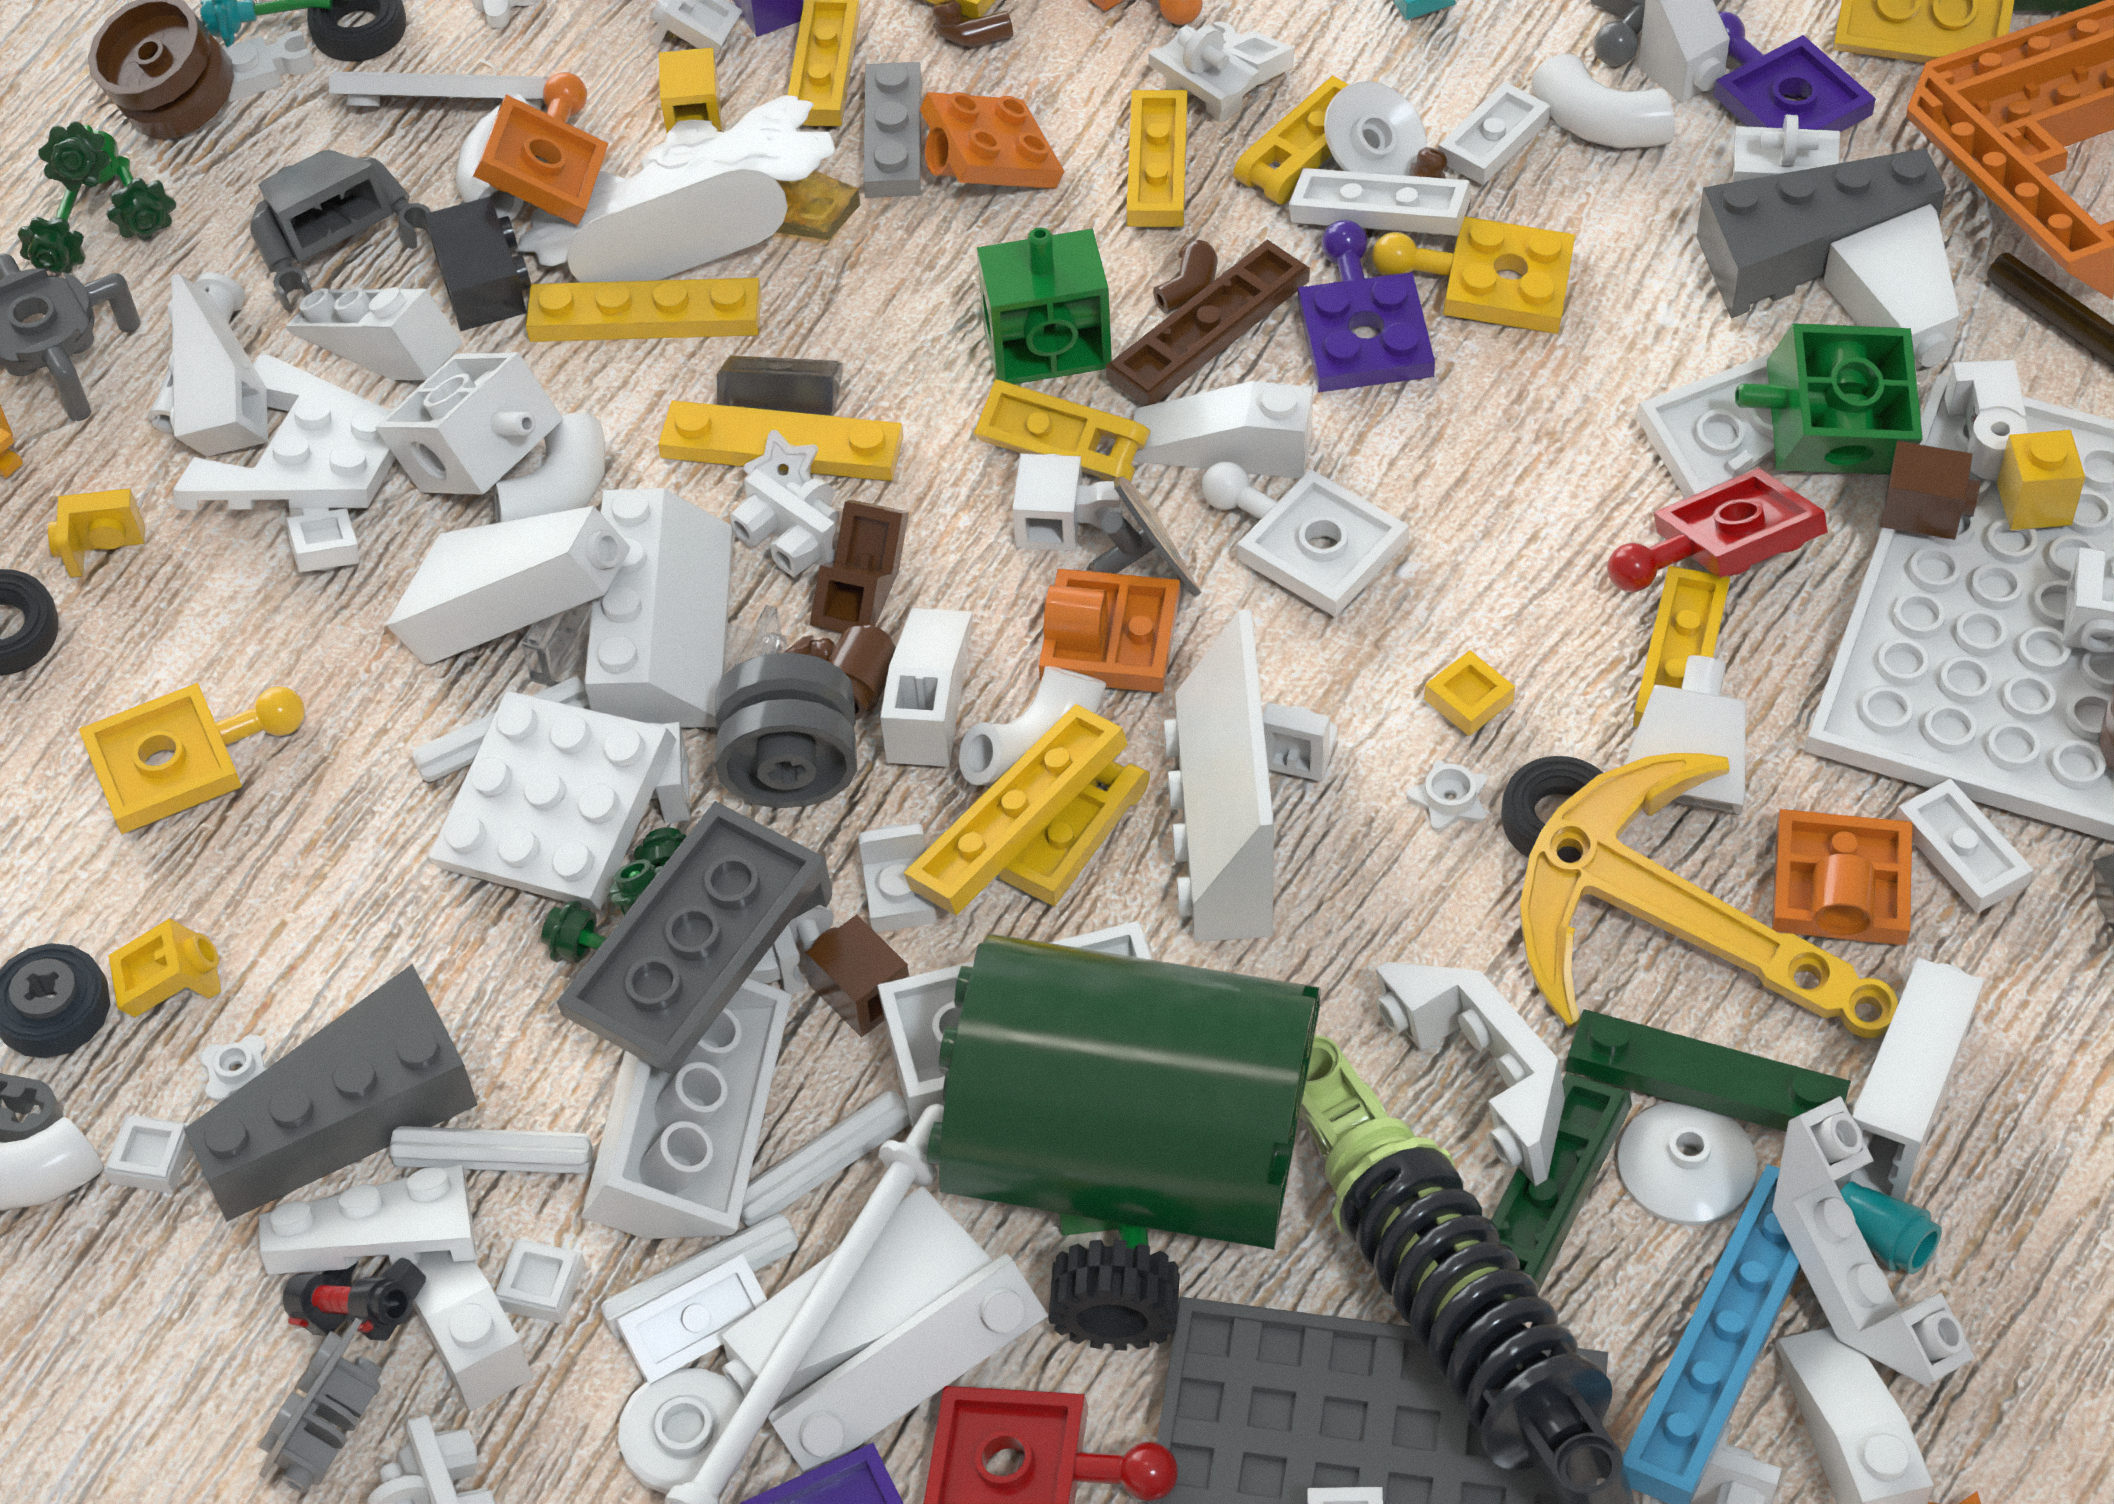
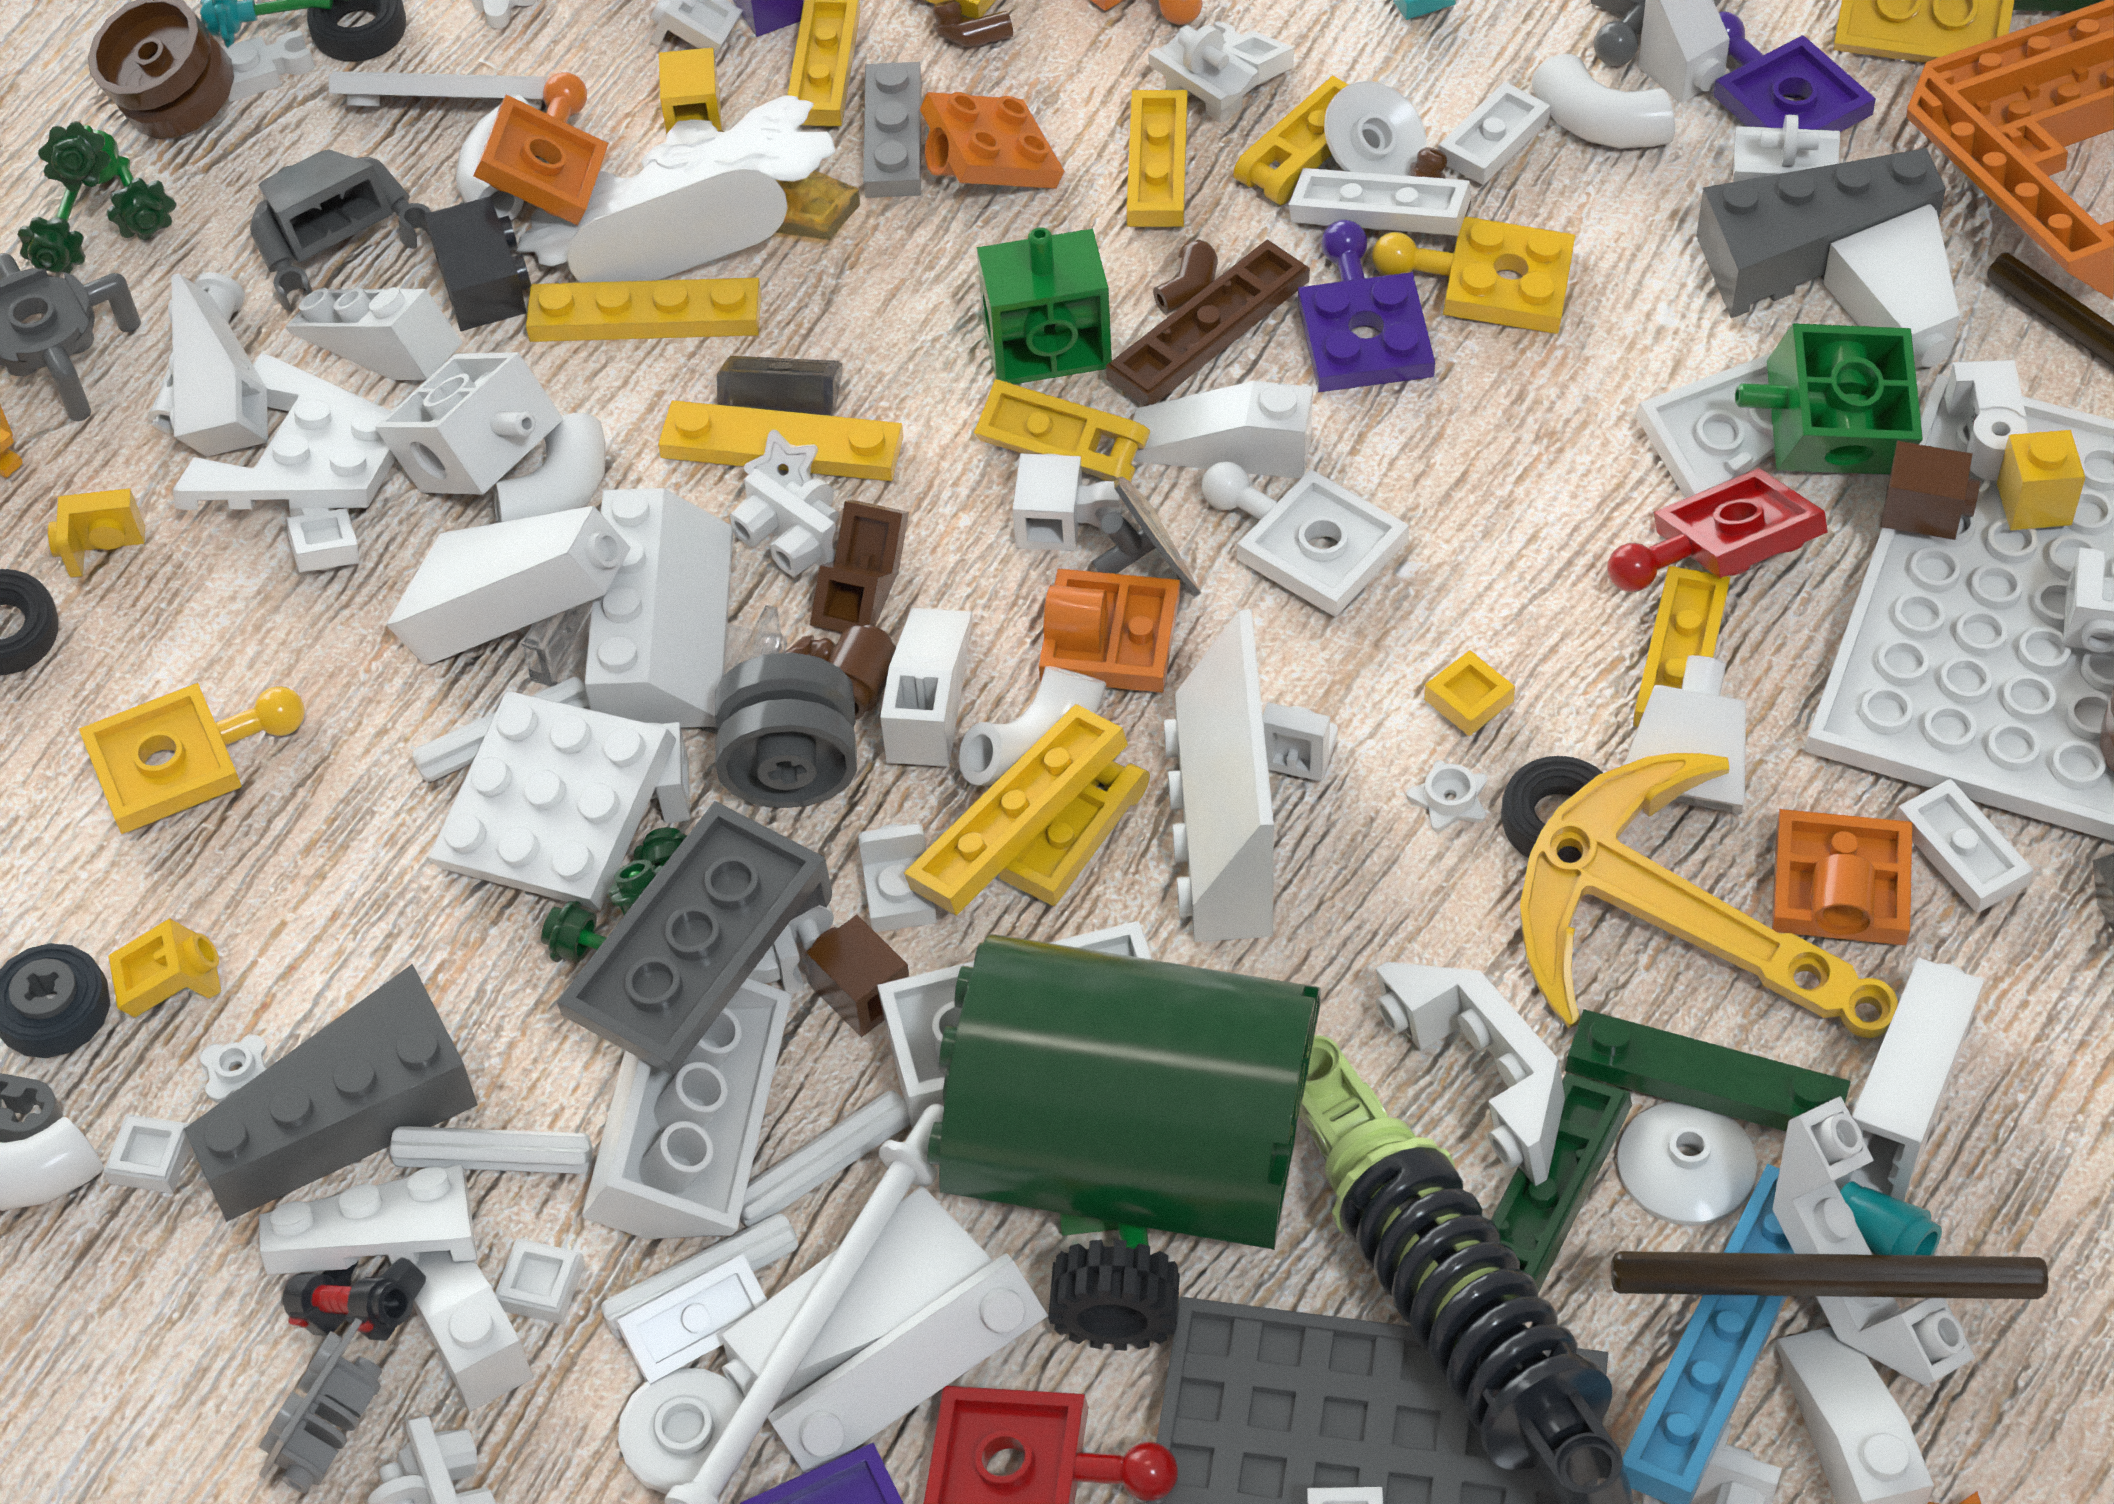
(1829, 1275): none -> dark brown axle

